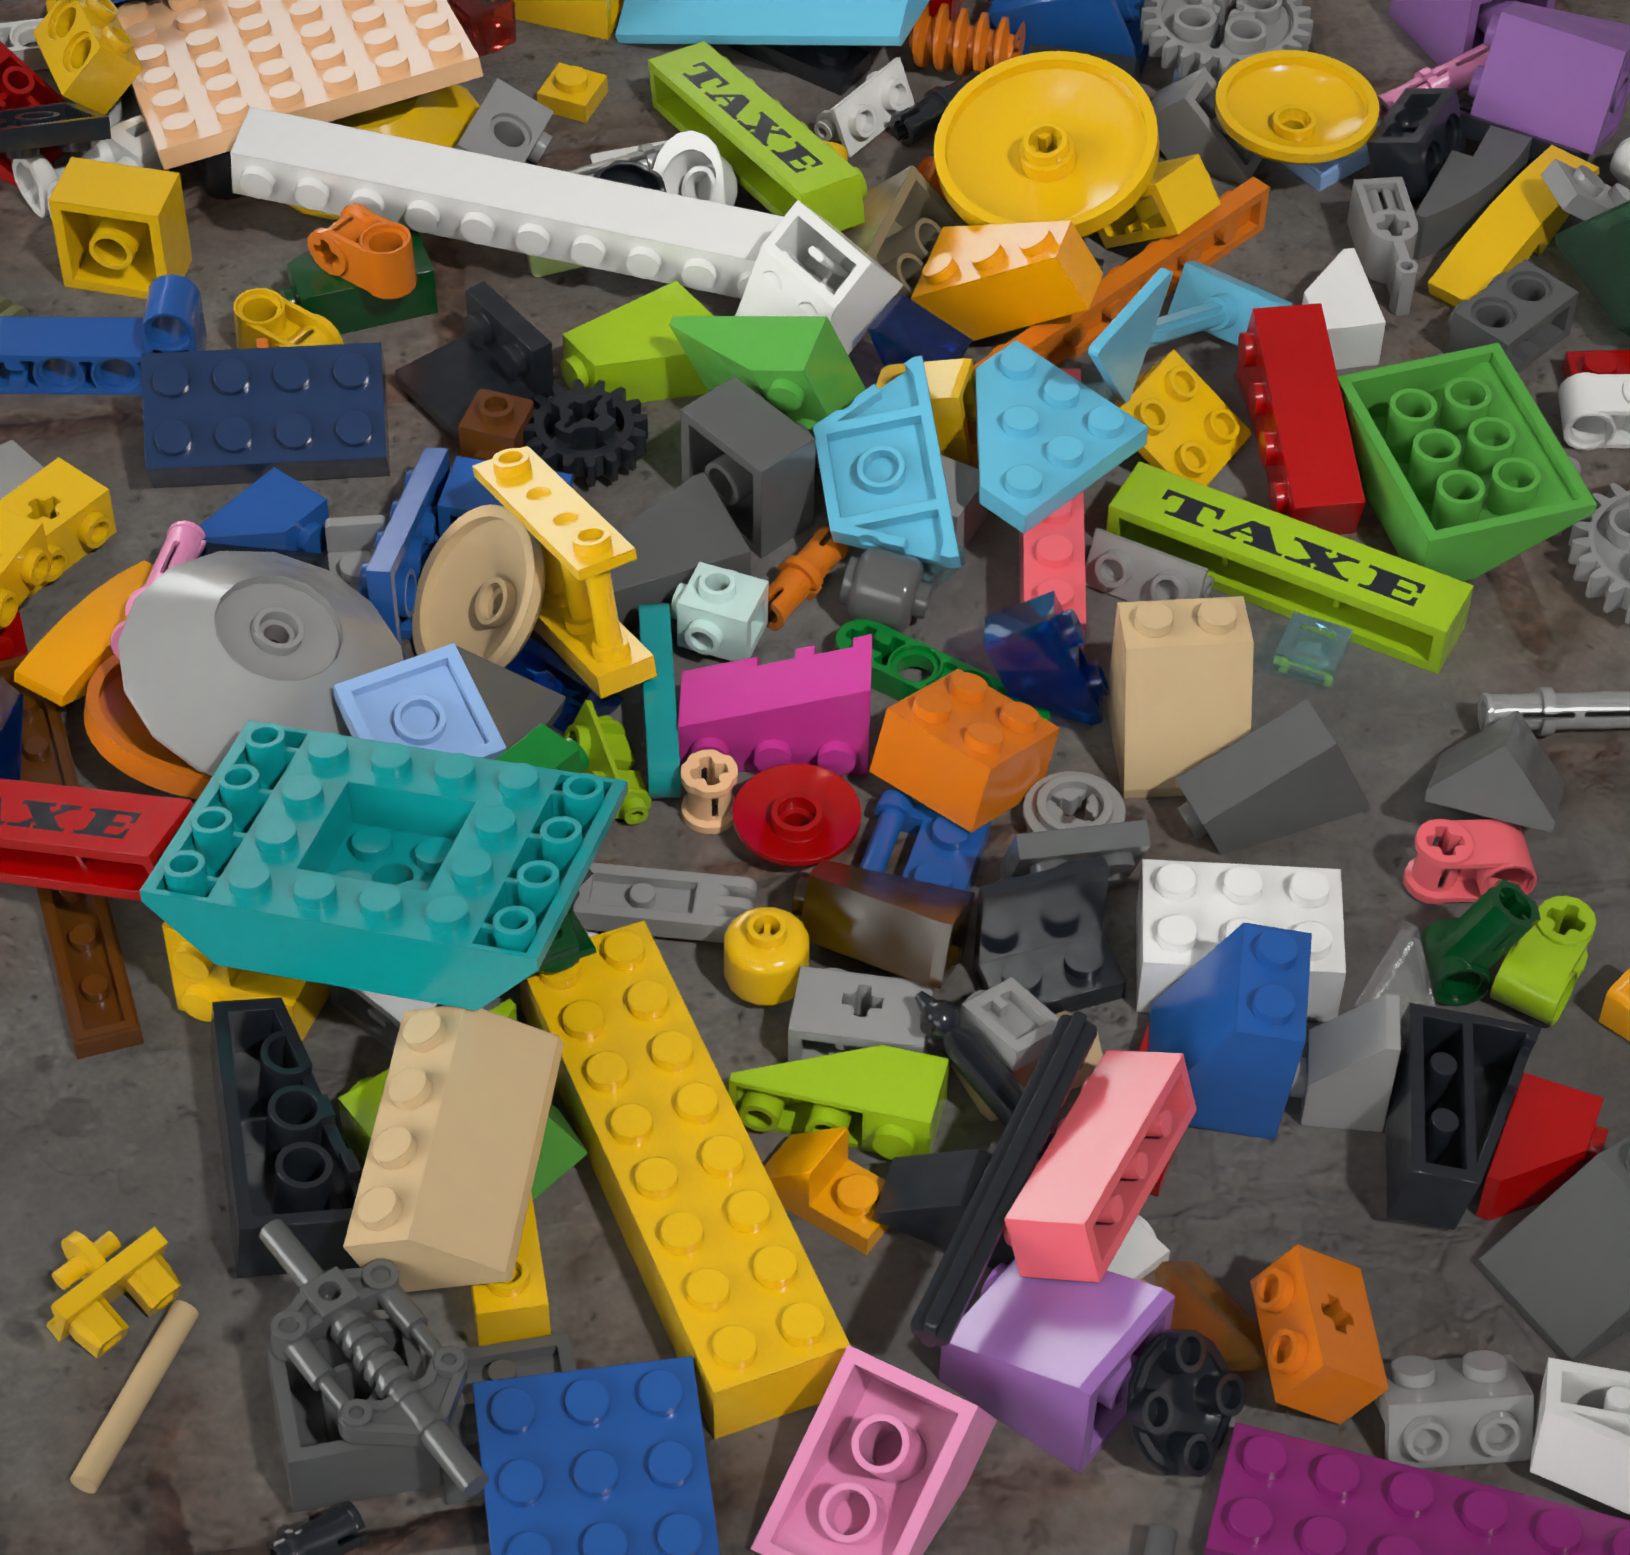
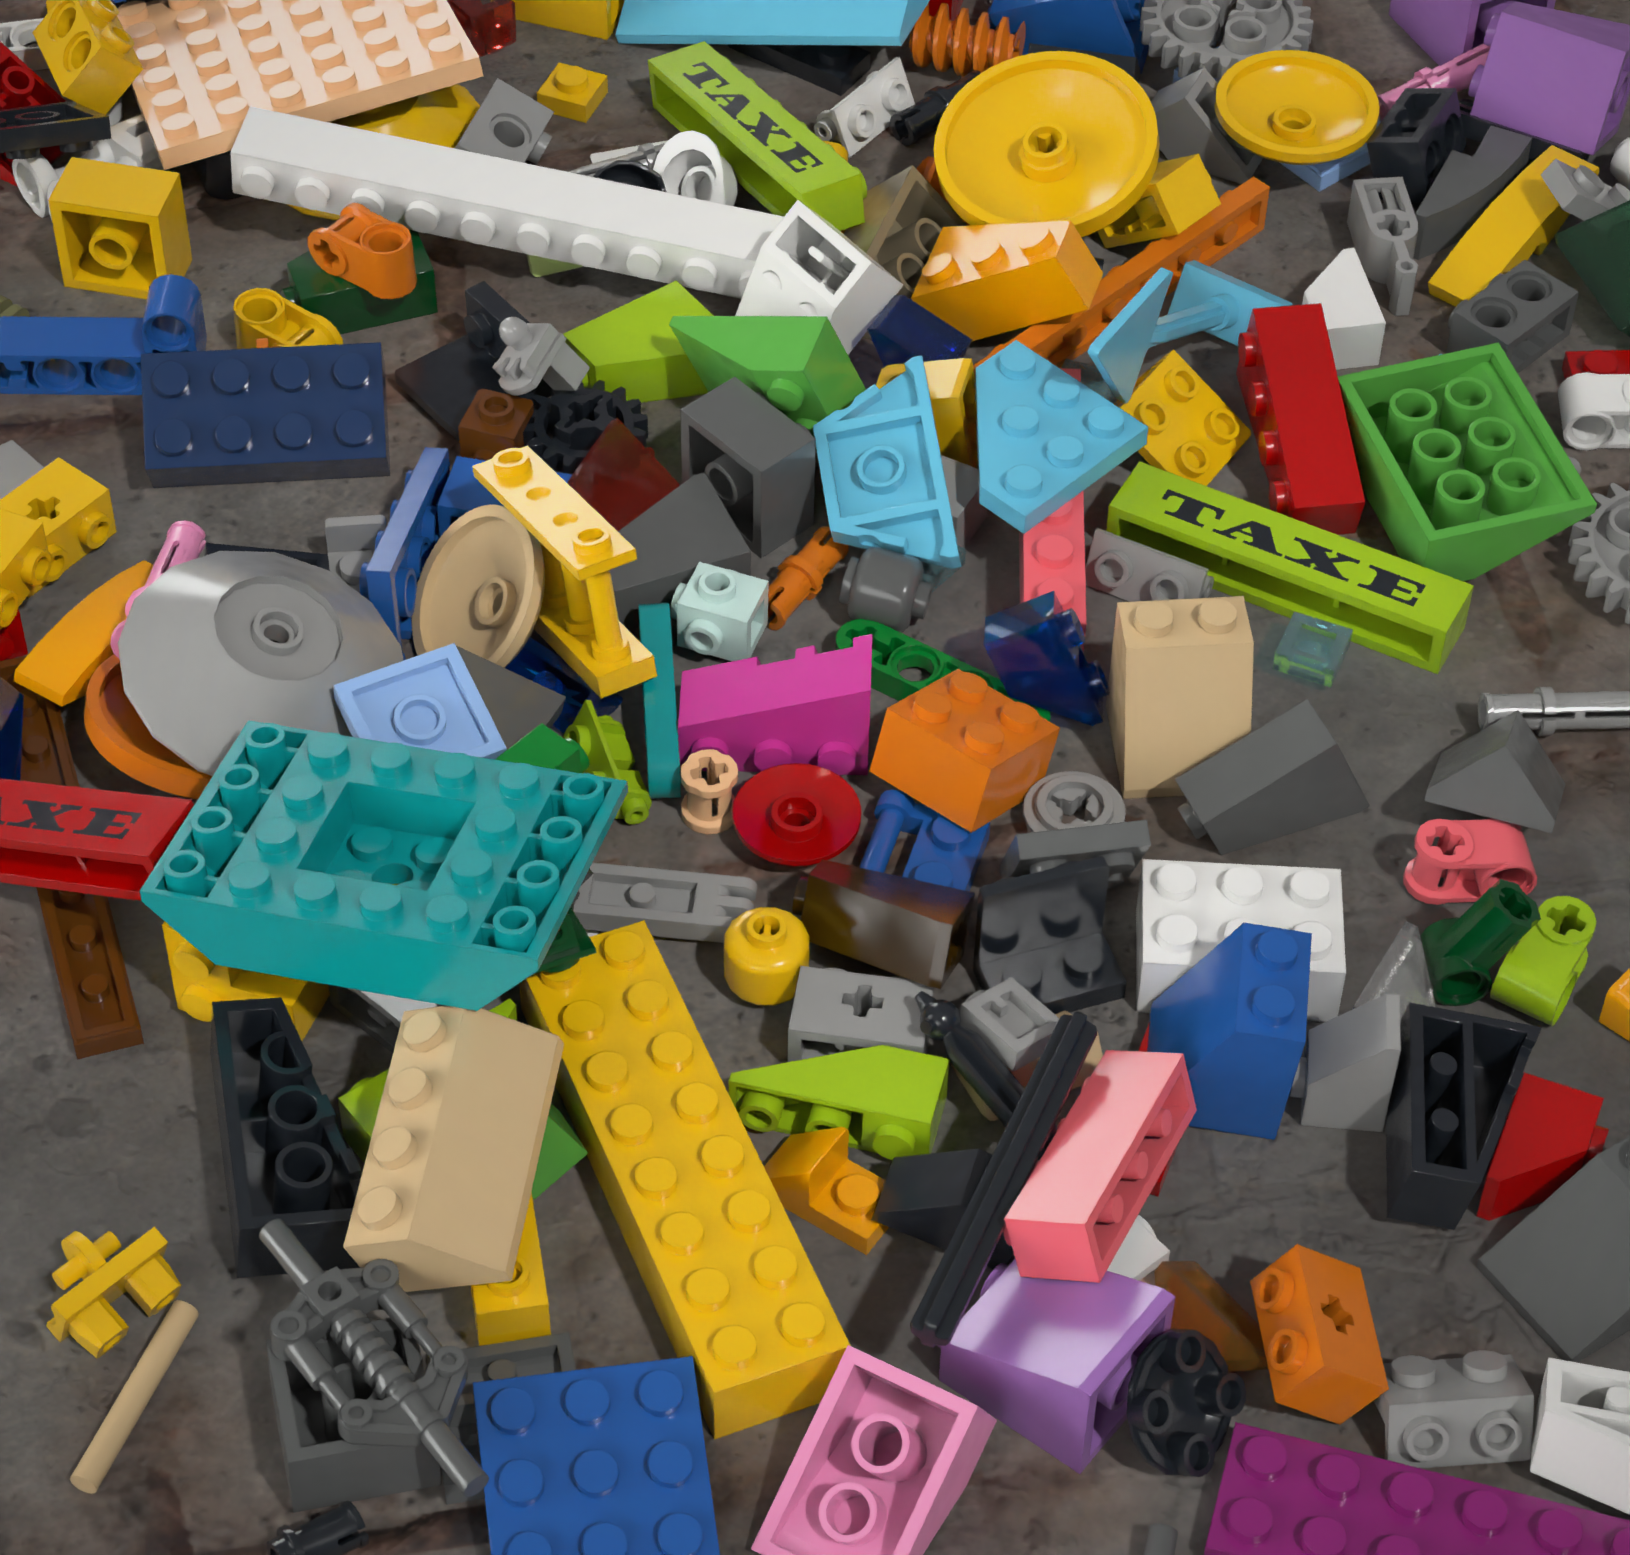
(271, 515): blue slope -> none
(535, 354): none -> light grey piece
(621, 476): none -> clear red piece

